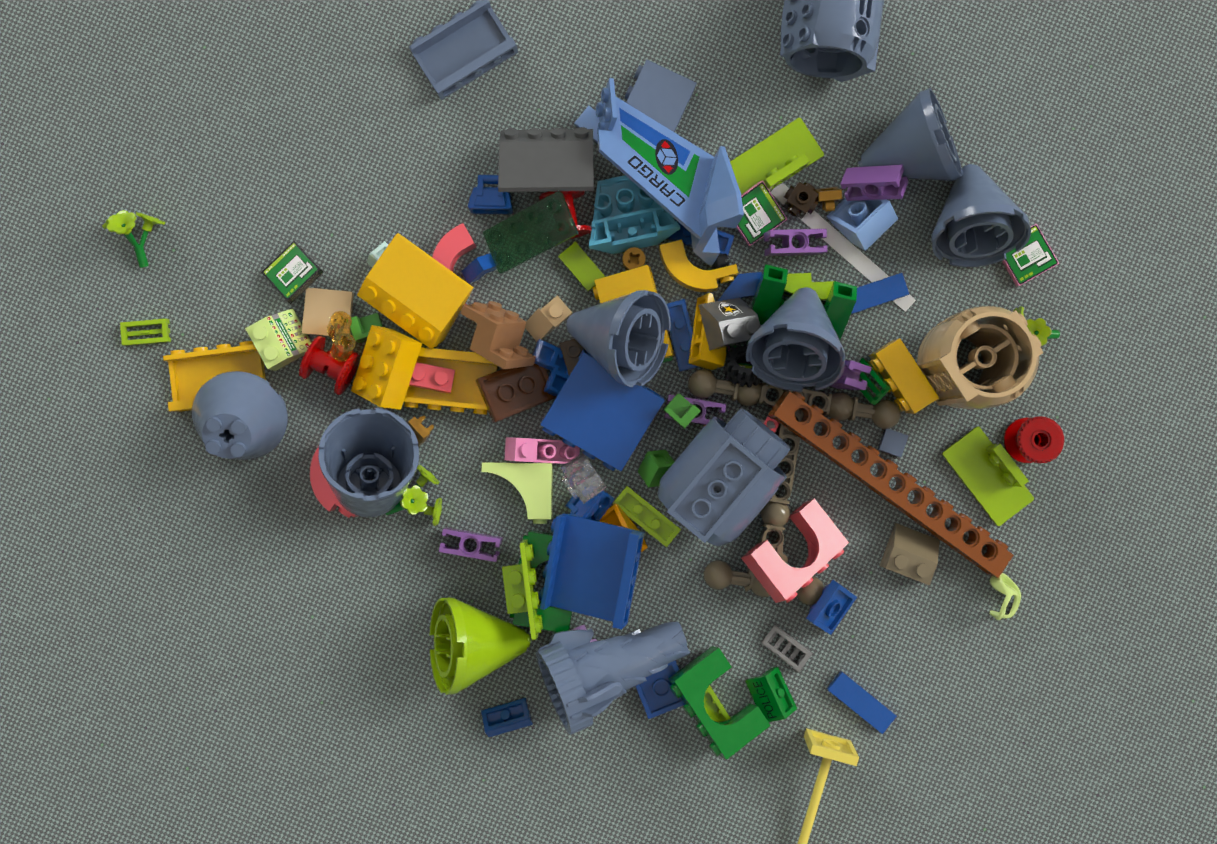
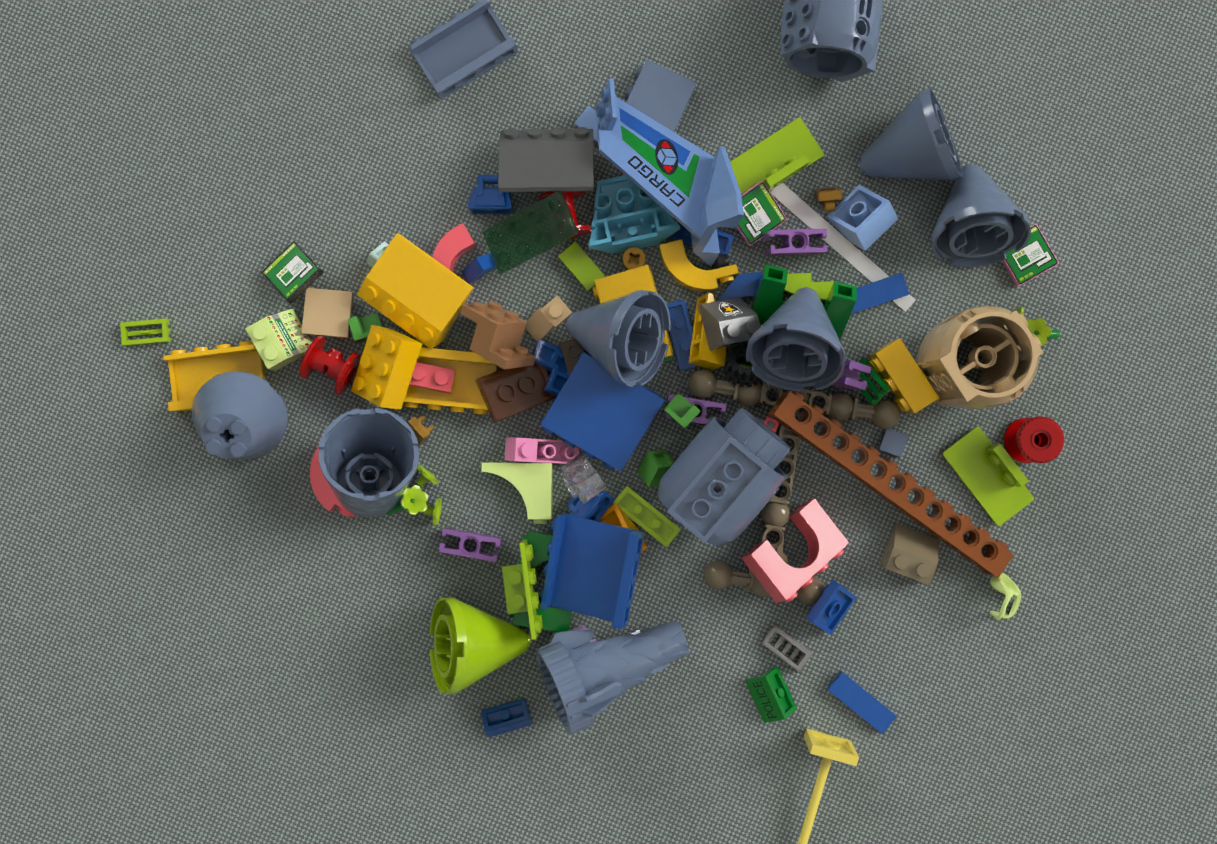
(124, 222): lime plant -> none
(342, 340): clear yellow axle -> none
(656, 692): blue plate -> none
(691, 684): green arch -> none
(714, 707): lime tile -> none
(796, 206): dark brown brick -> none
(874, 183): medium lavender piece -> none

